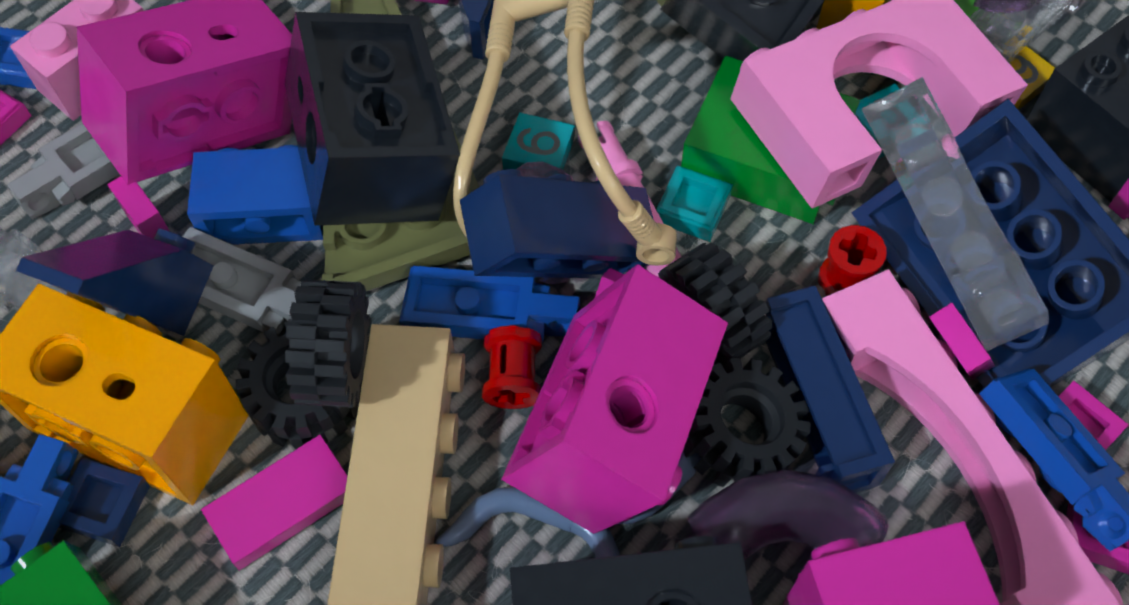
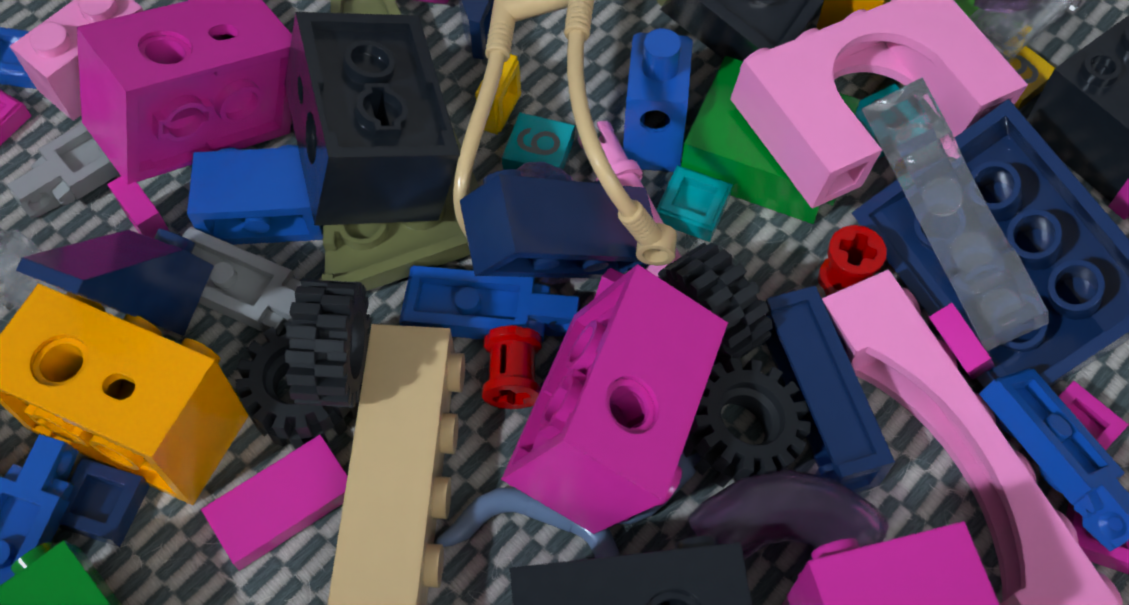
(506, 96): none -> yellow tile
(657, 82): none -> blue torso

